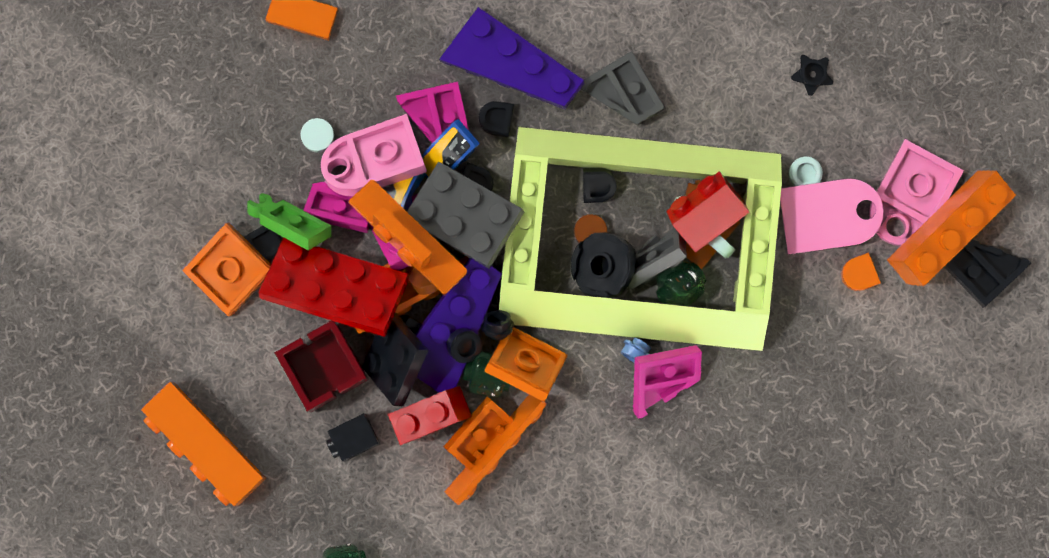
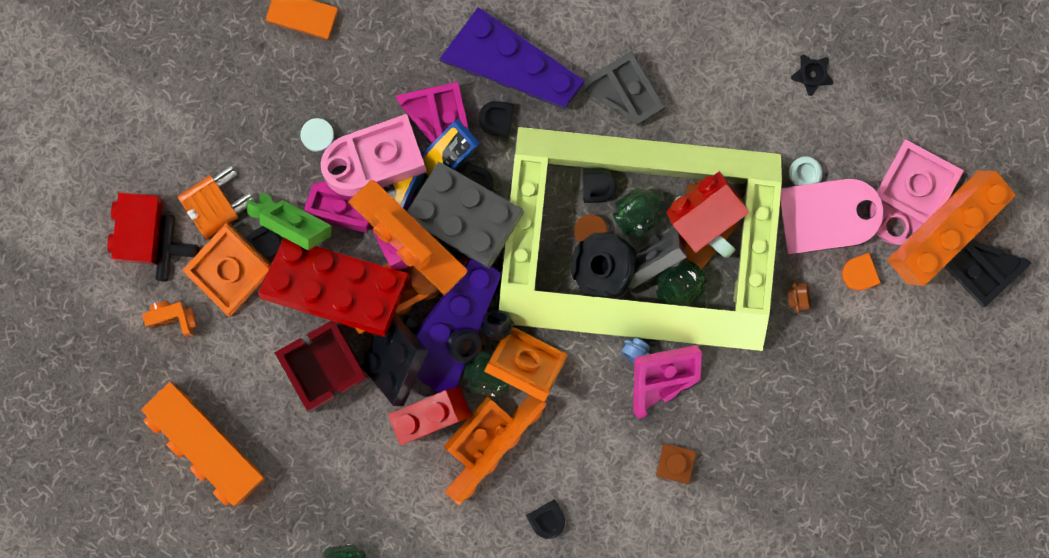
(135, 228): none -> red brick
(164, 313): none -> orange bracket
(168, 248): none -> black piece
(209, 205): none -> orange piece
(352, 438): black brick -> none
(547, 520): none -> black tile
(637, 213): none -> clear green head
(675, 463): none -> dark orange plate
(799, 297): none -> dark orange plate

